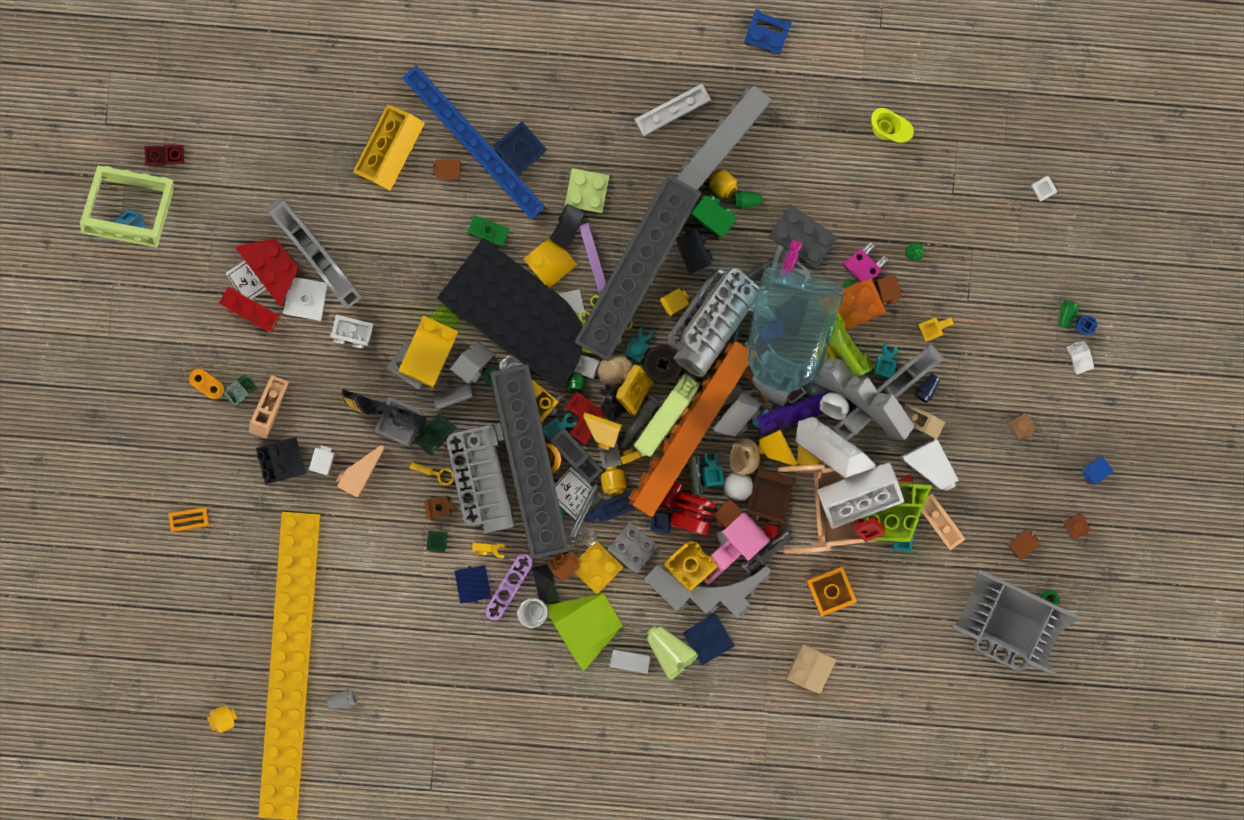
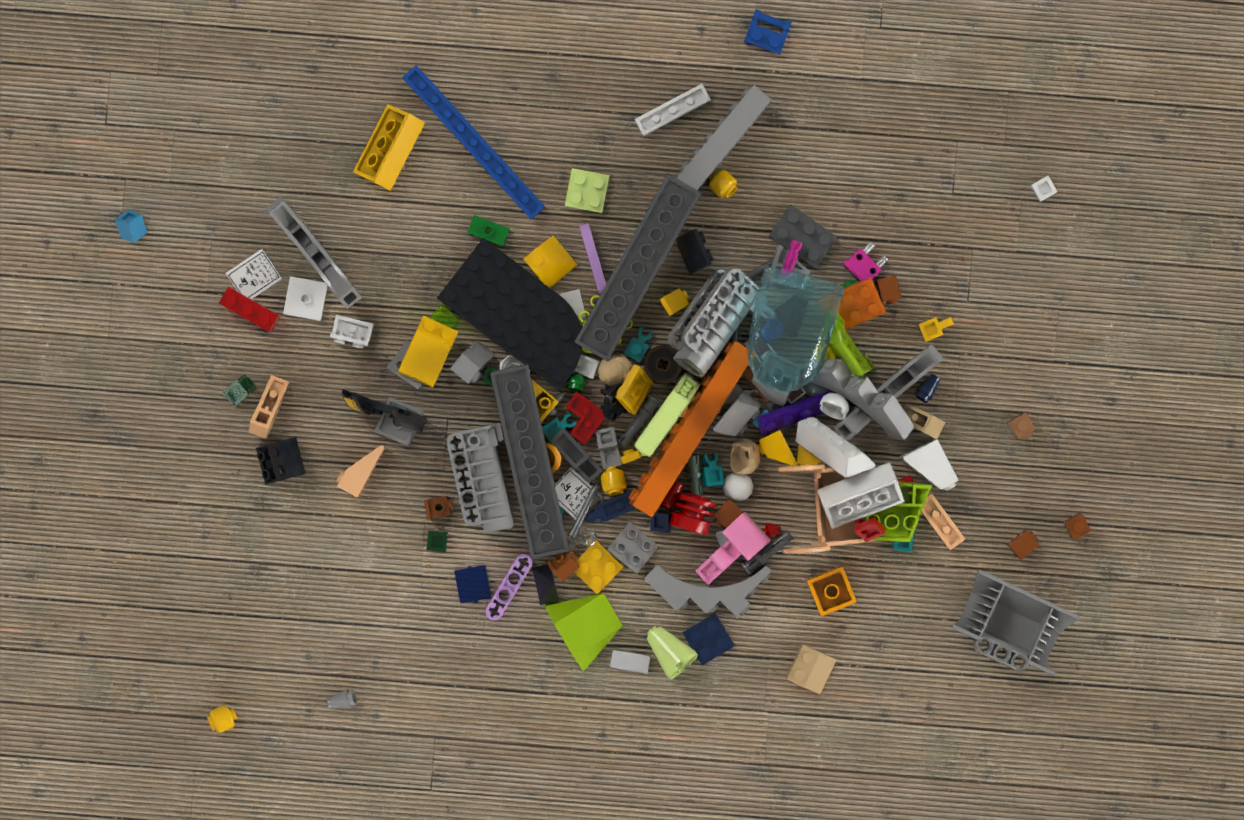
(120, 231): yellowish green window -> none
(164, 155): dark red slope -> none
(204, 516): light orange tile -> none
(206, 383): light orange plate -> none
(271, 265): red wing -> none
(289, 665): yellow plate -> none
(322, 460): white brick -> none
(429, 471): yellow piece -> none
(435, 434): clear green slope -> none
(447, 169): dark orange brick -> none
(453, 396): light grey slope -> none
(484, 548): yellow plate -> none
(520, 148): dark blue plate -> none
(532, 612): white hair -> none
(567, 226): black slope -> none
(602, 430): yellow slope -> none
(690, 565): yellow slope -> none
(713, 217): green brick -> none
(746, 199): green cone -> none
(769, 496): reddish brown panel -> none
(884, 364): teal plate -> none
(891, 126): neon yellow piece -> none
(914, 252): green plate -> none
(1055, 596): green plate -> none
(1067, 313): green cone -> none
(1080, 357): white bracket -> none
(1084, 323): blue wheel -> none
(1096, 470): blue brick -> none

